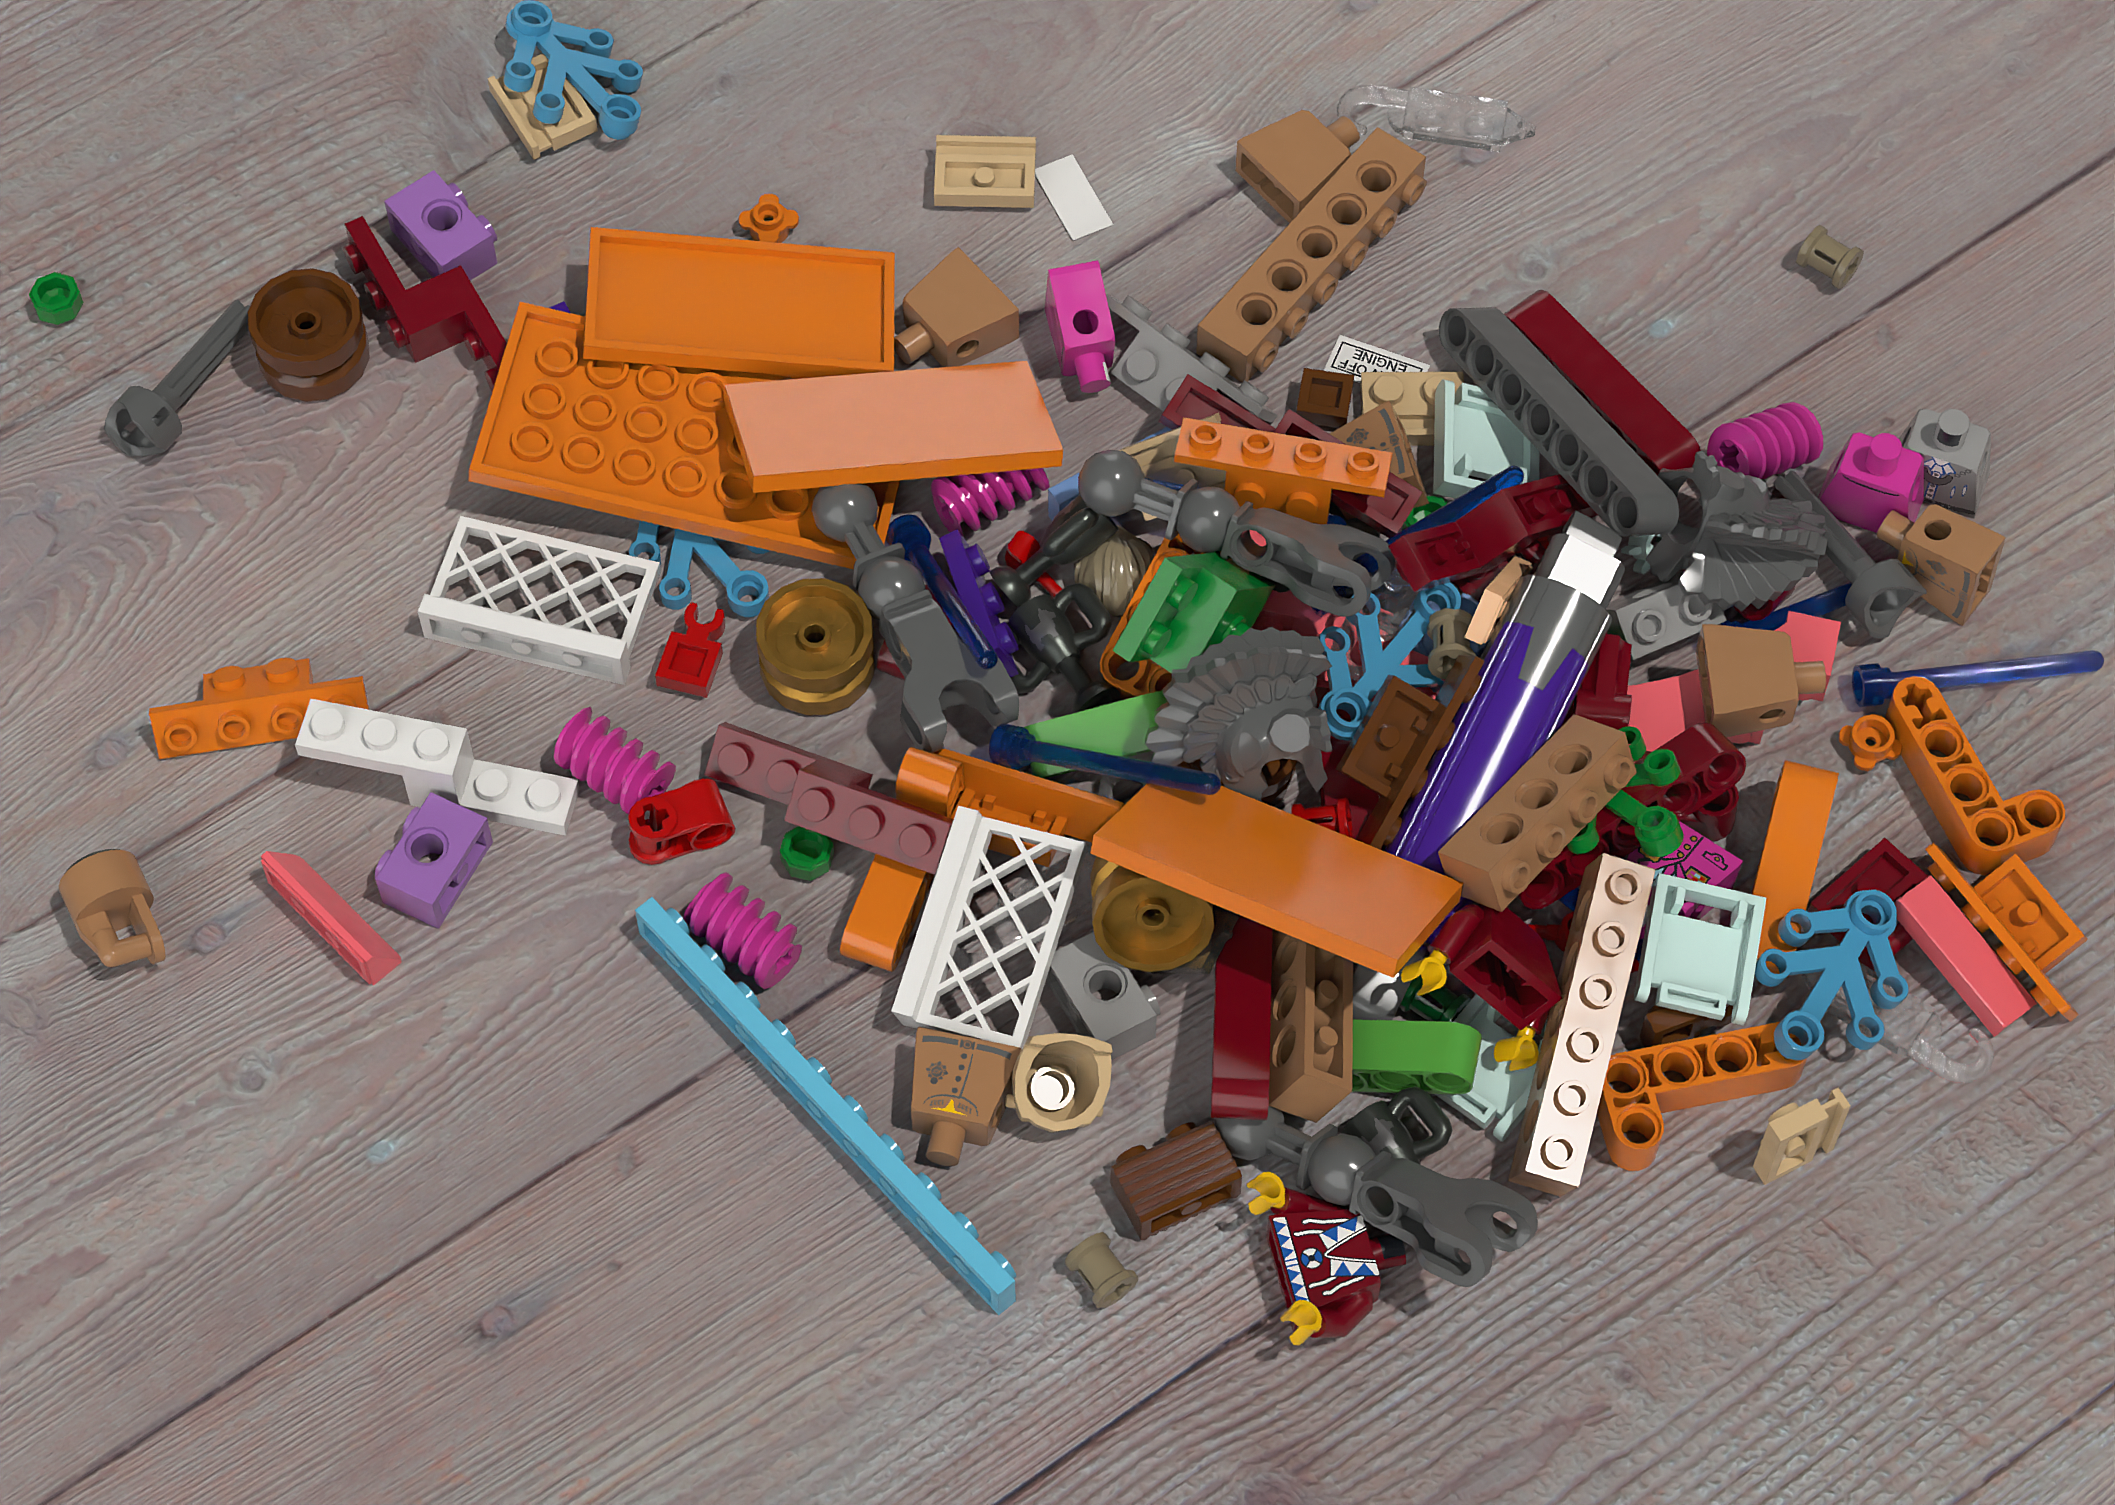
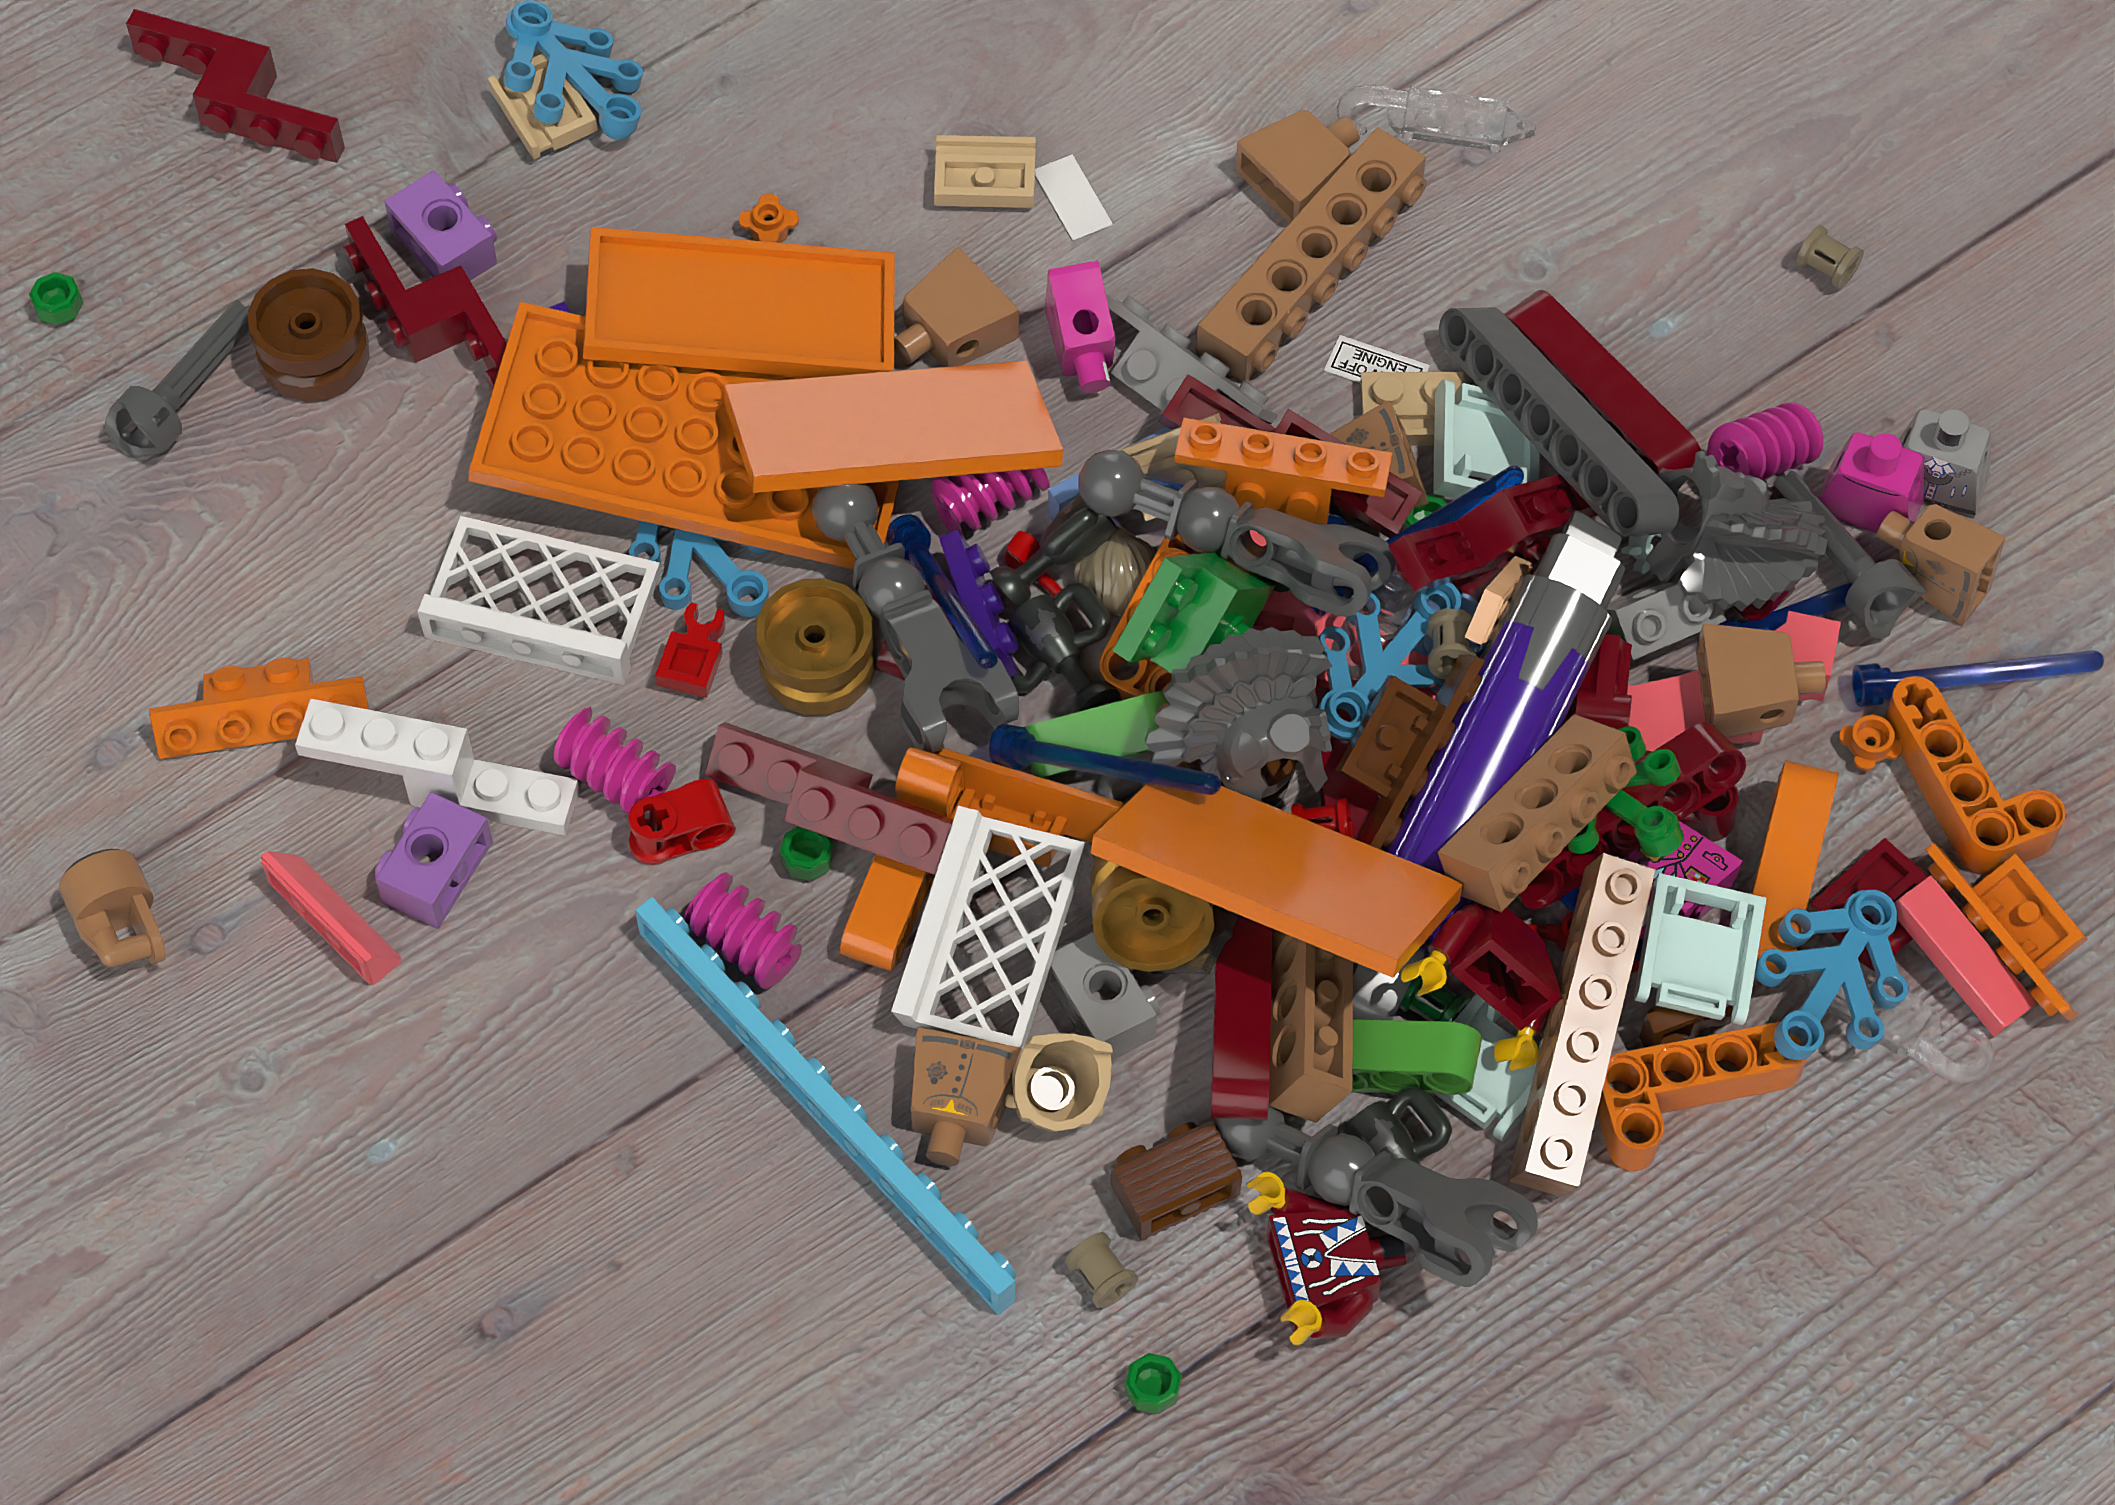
(235, 86): none -> dark red bracket
(1153, 1383): none -> green tile
(1325, 397): reddish brown plate -> none
(1797, 1133): tan plate -> none

